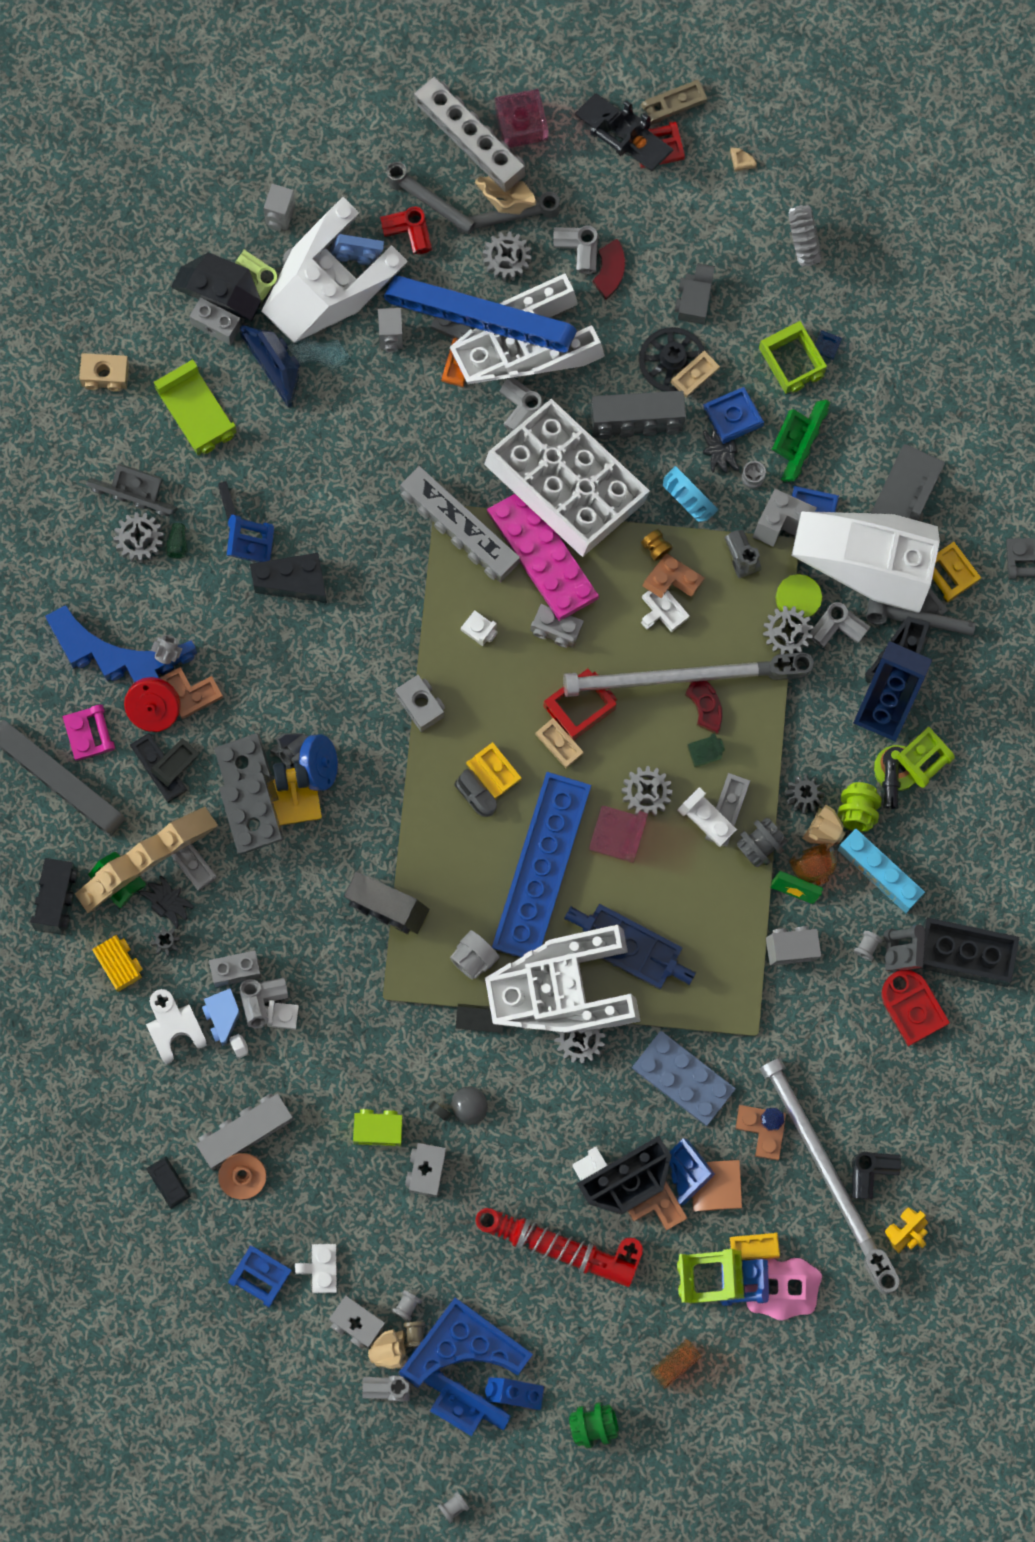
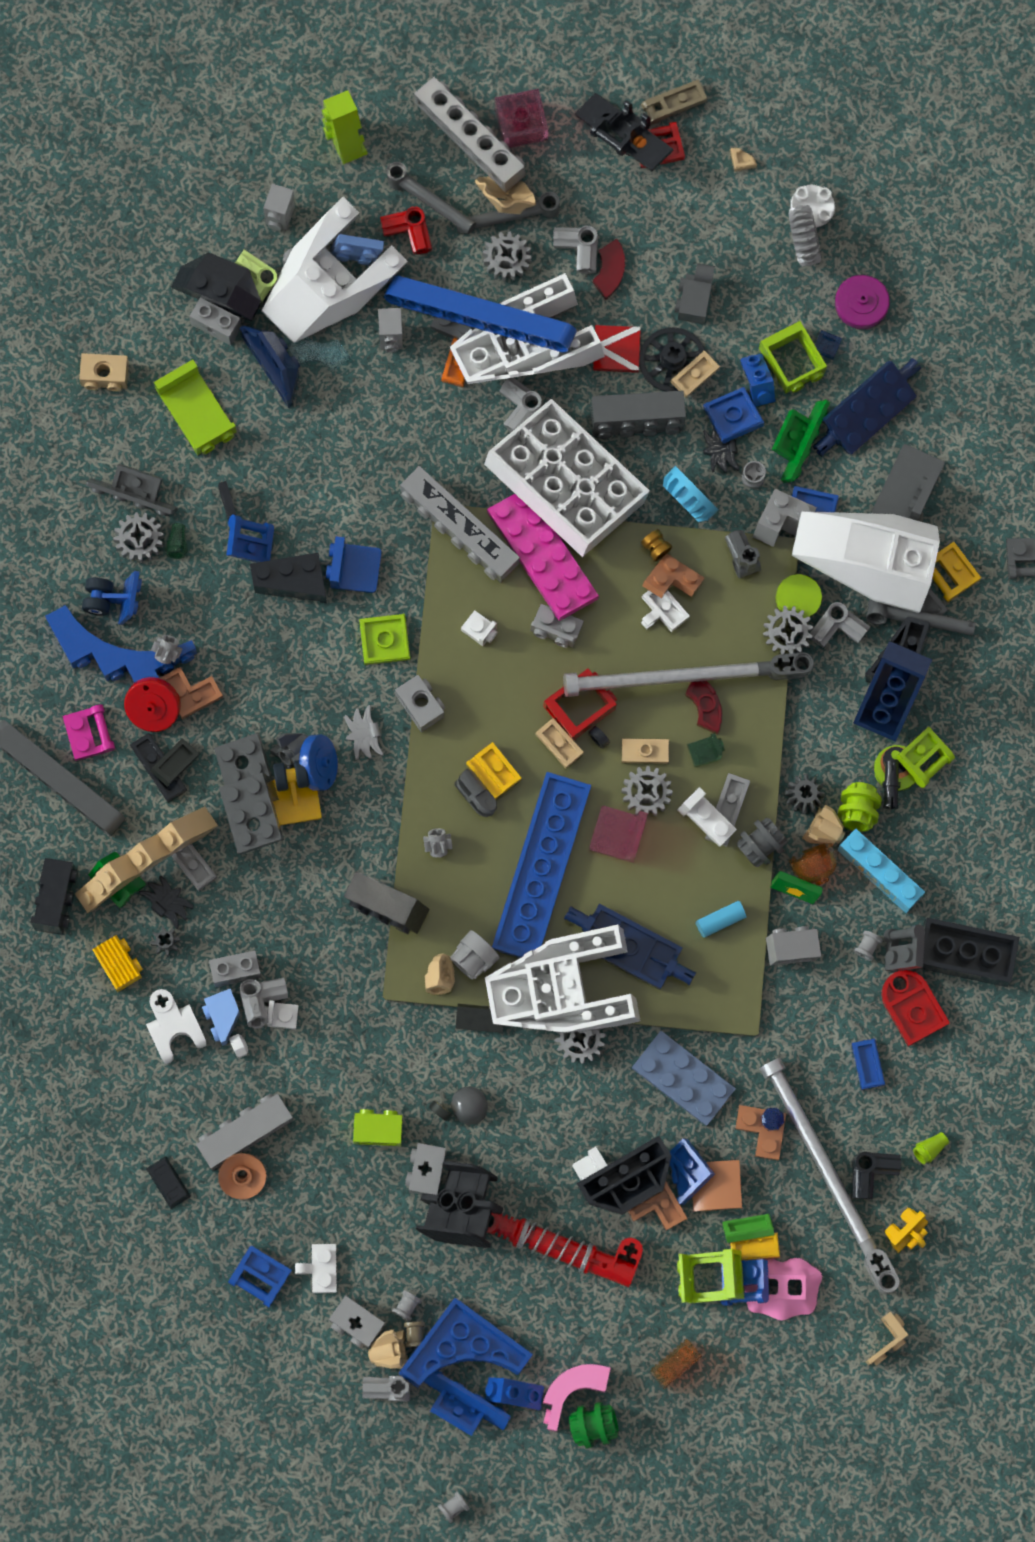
(103, 595): none -> plate
(342, 125): none -> lime wedge
(353, 566): none -> blue bracket
(364, 733): none -> light grey piece
(384, 639): none -> lime tile
(437, 842): none -> light grey gear
(440, 975): none -> tan rock
(460, 1221): none -> black piece
(577, 1378): none -> bright pink arch
(599, 737): none -> black tile
(620, 348): none -> red tile
(645, 751): none -> tan plate
(721, 919): none -> medium azure brick
(748, 1228): none -> bright green tile
(759, 378): none -> blue bracket
(818, 199): none -> white dish
(862, 301): none -> magenta wheel
(868, 408): none -> dark blue plate
(868, 1064): none -> blue tile
(895, 1326): none -> tan bracket
(928, 1149): none -> lime cone

